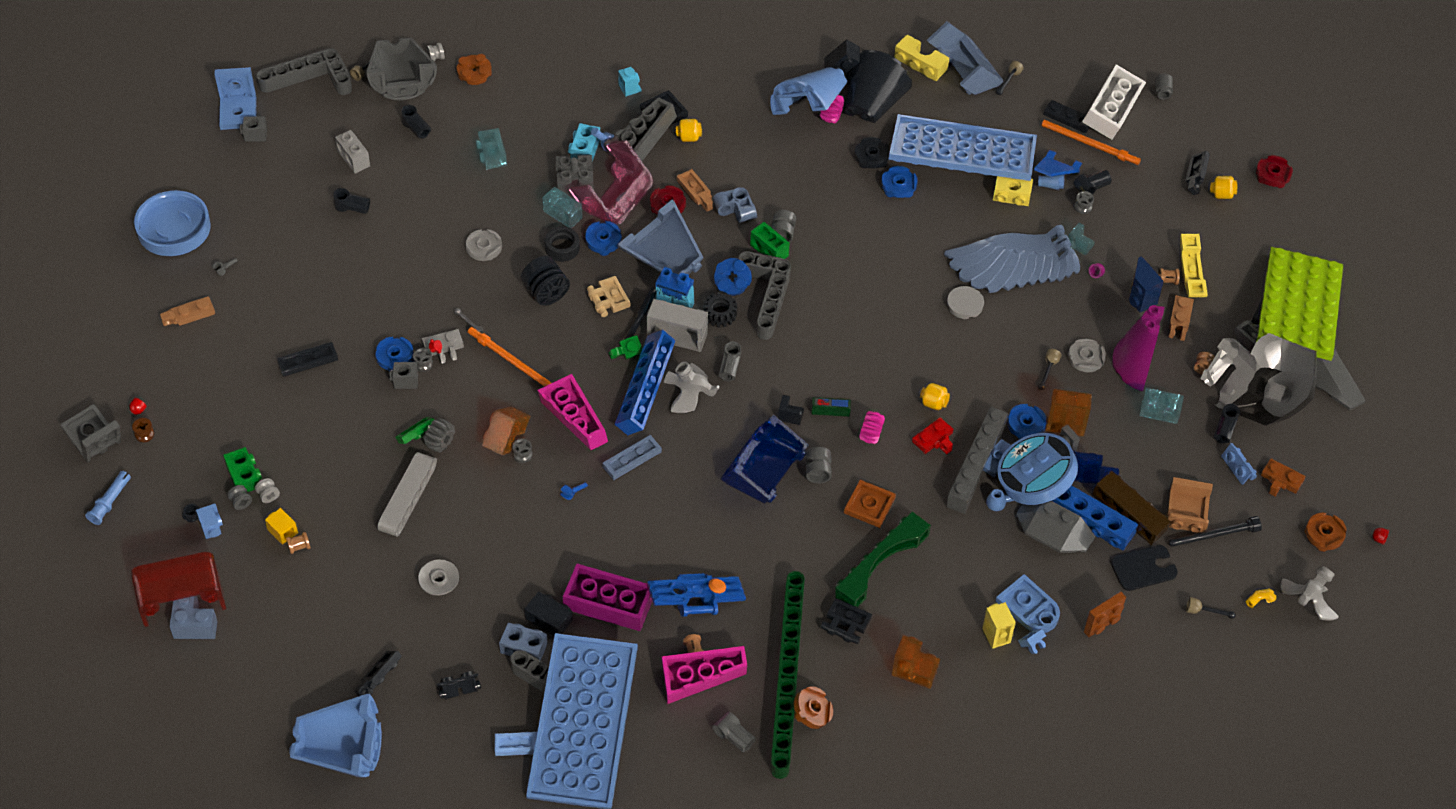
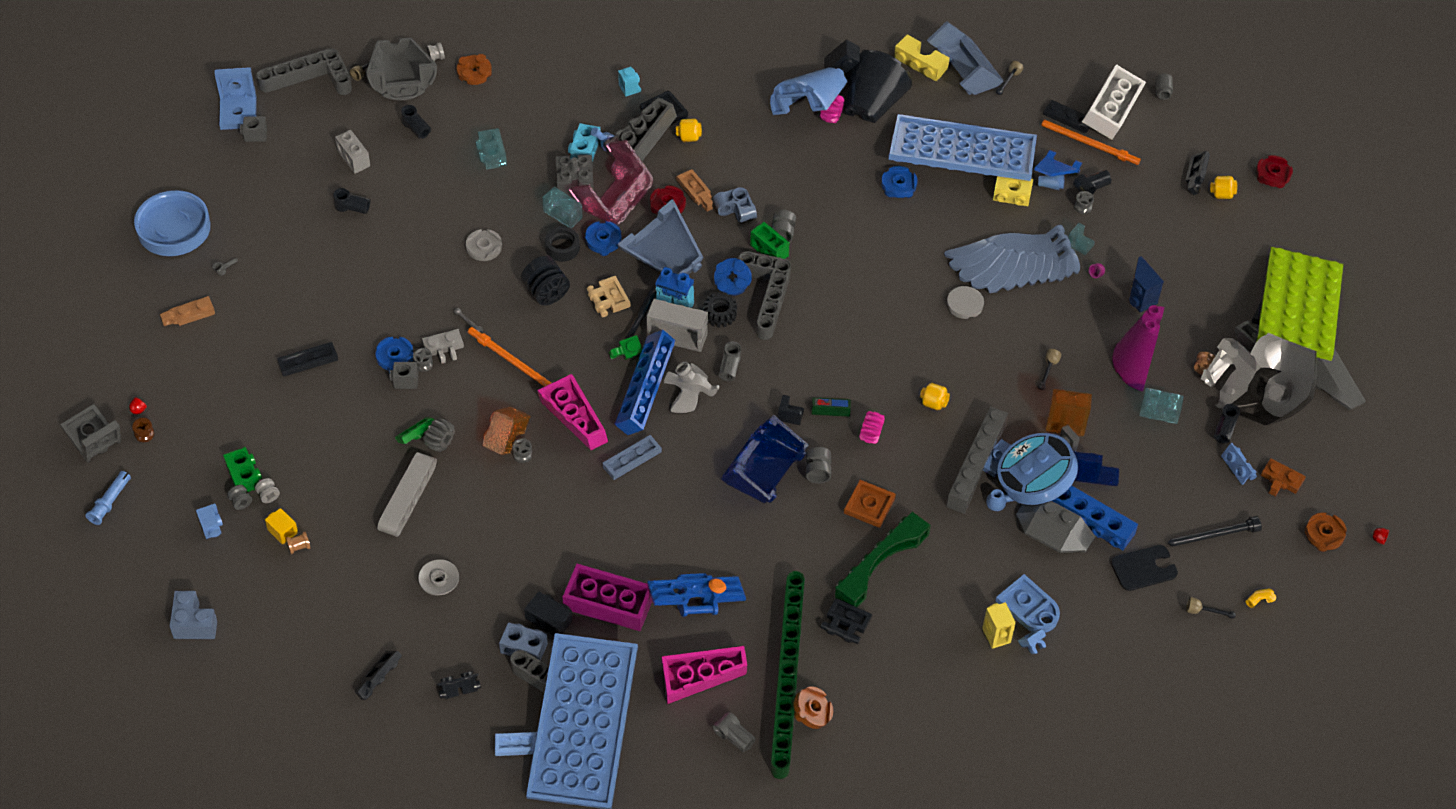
(176, 580): clear red windscreen -> none
(189, 509): black plate -> none
(340, 737): medium blue cone -> none
(435, 346): red piece -> none
(568, 493): blue hand -> none
(696, 643): medium nougat bush -> none
(868, 160): black plate -> none
(913, 664): clear orange brick -> none
(935, 436): red hinge -> none
(1022, 412): blue plate -> none
(1086, 355): light grey tile -> none
(1105, 614): dark orange plate -> none
(1126, 501): dark brown brick -> none
(1174, 273): medium nougat bush -> none
(1180, 316): medium nougat hinge -> none
(1189, 505): medium nougat panel -> none
(1191, 265): light yellow slope -> none
(1313, 591): light grey animal -> none

